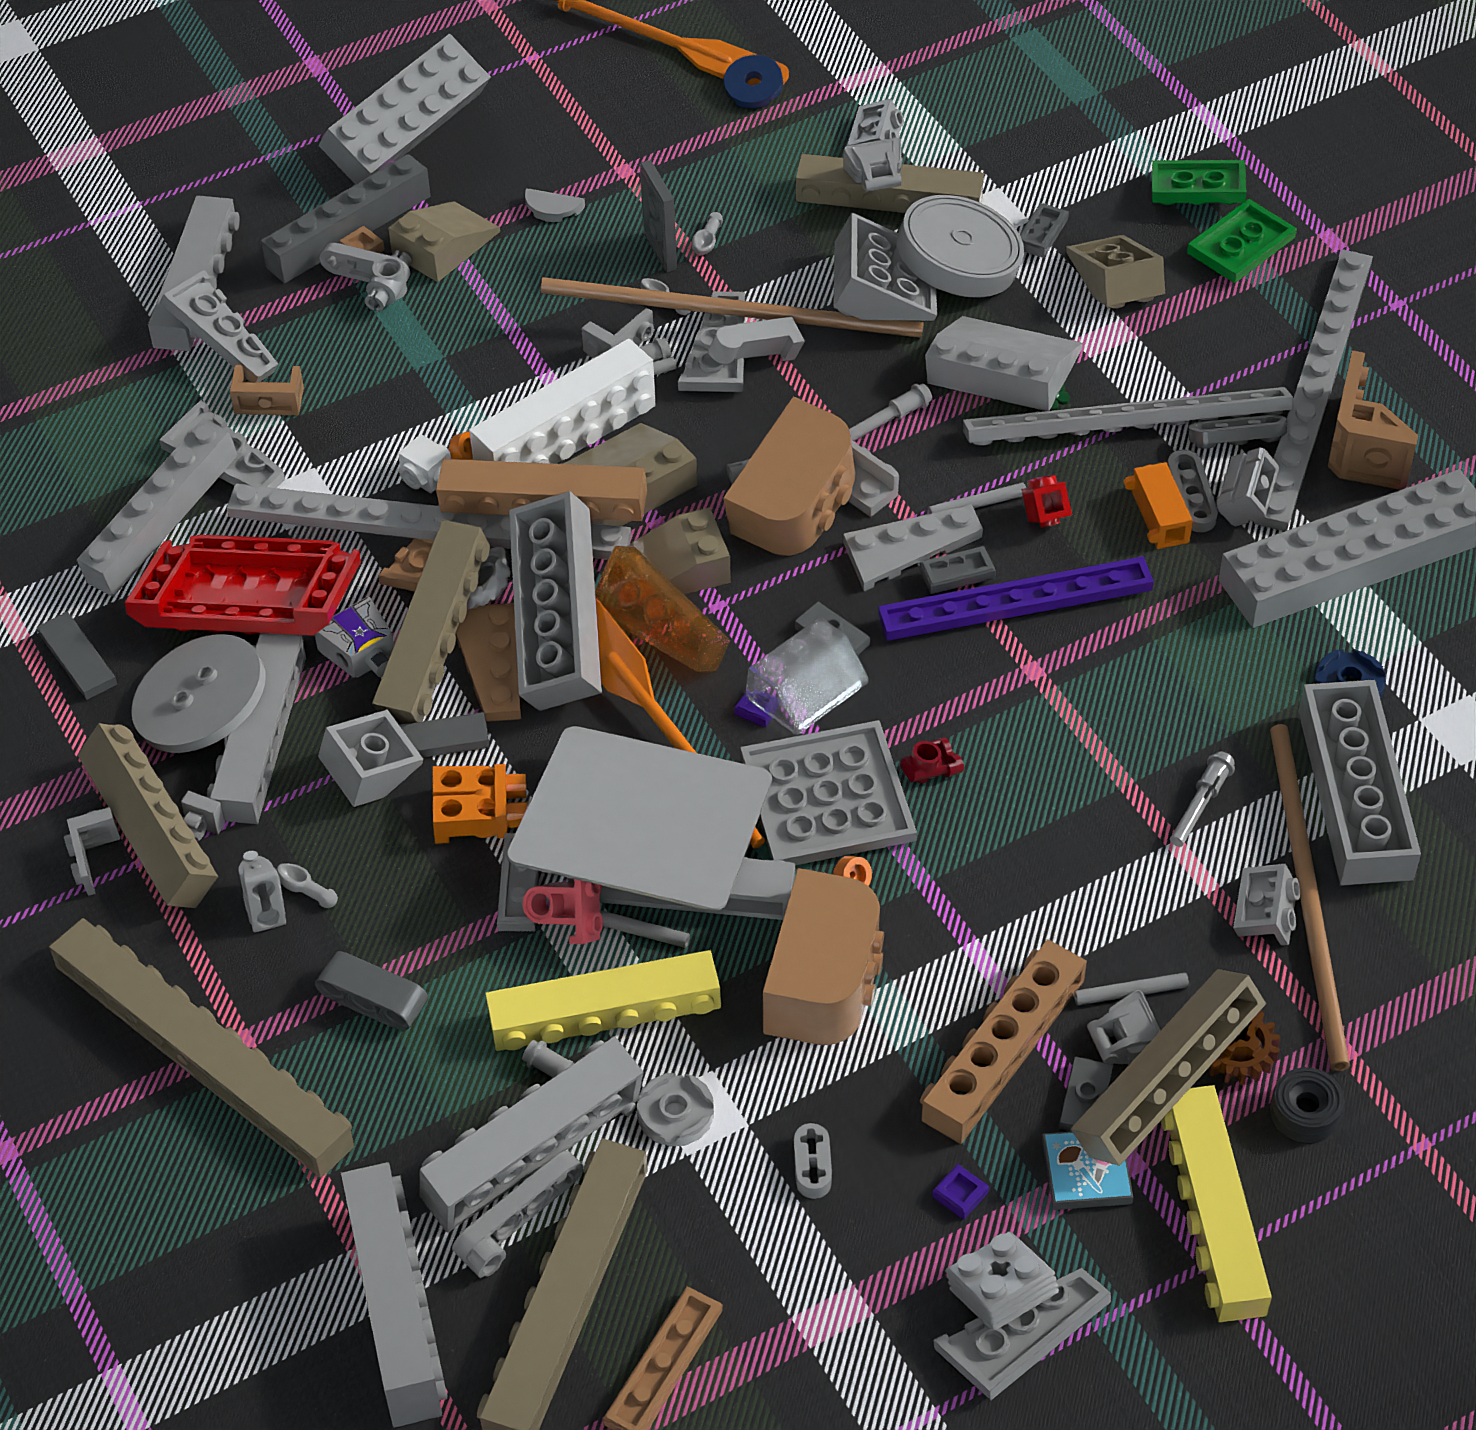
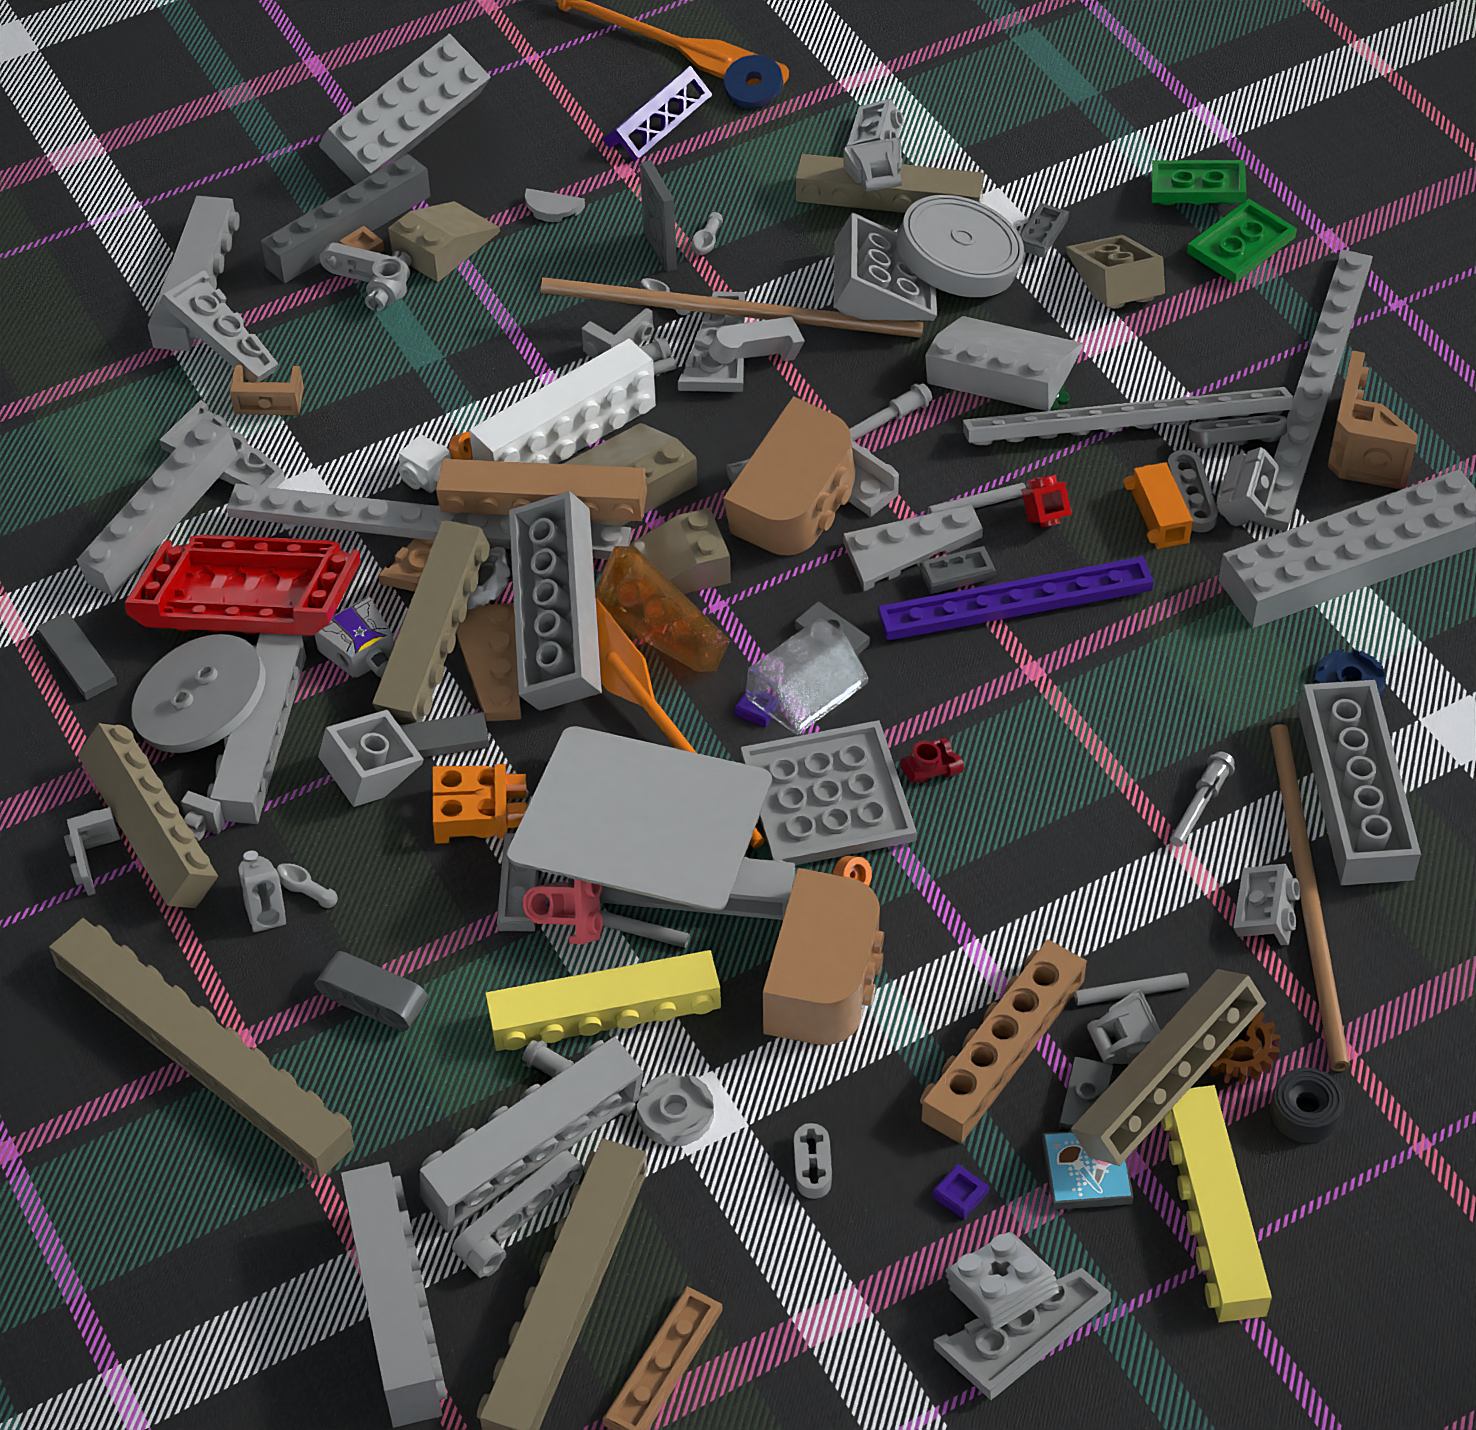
(650, 107): none -> fence

